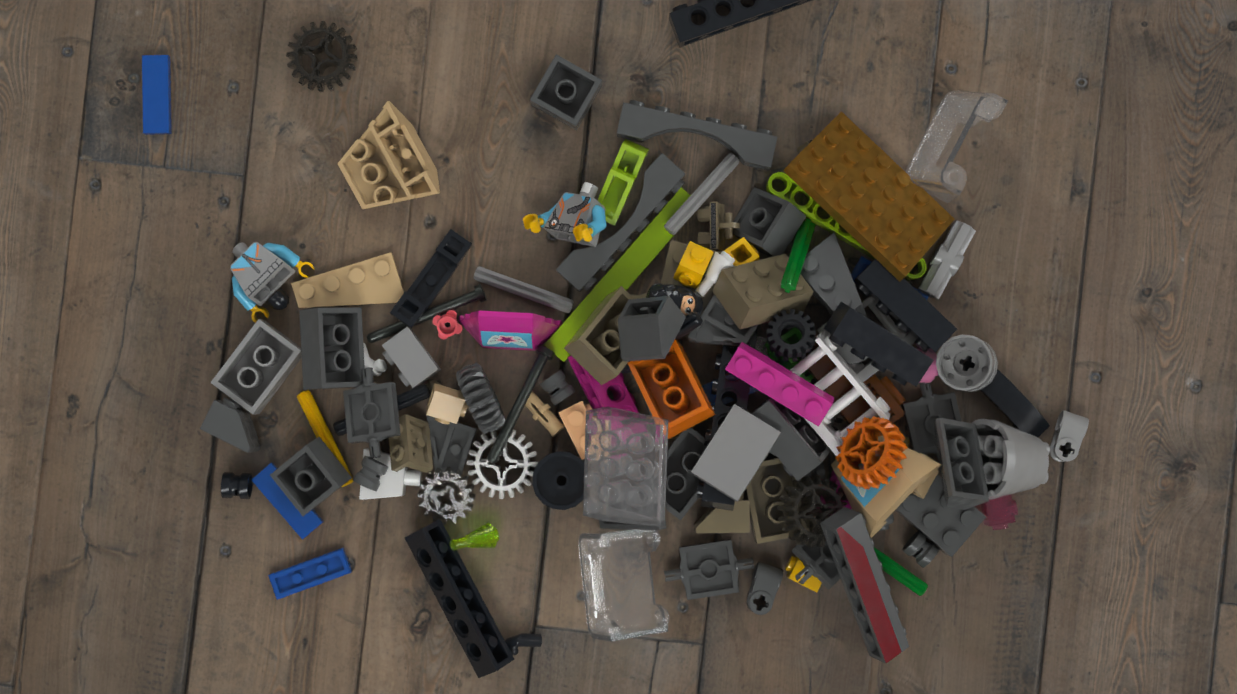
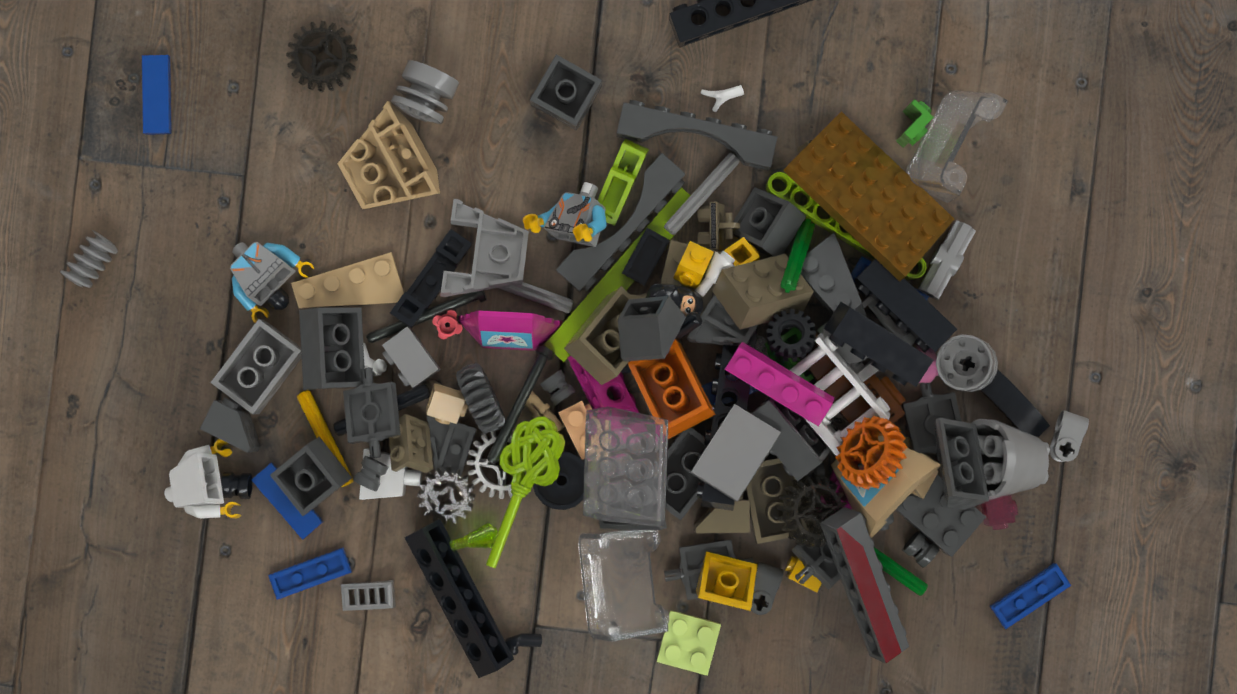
(90, 260): none -> light grey piece
(198, 483): none -> white torso
(389, 595): none -> light grey slope
(425, 91): none -> light grey wheel
(497, 253): none -> light grey wing
(530, 462): none -> lime piece
(645, 256): none -> black tile
(689, 642): none -> yellowish green plate
(723, 95): none -> white bar
(727, 581): none -> yellow slope
(921, 116): none -> bright green bracket
(1030, 595): none -> blue tile

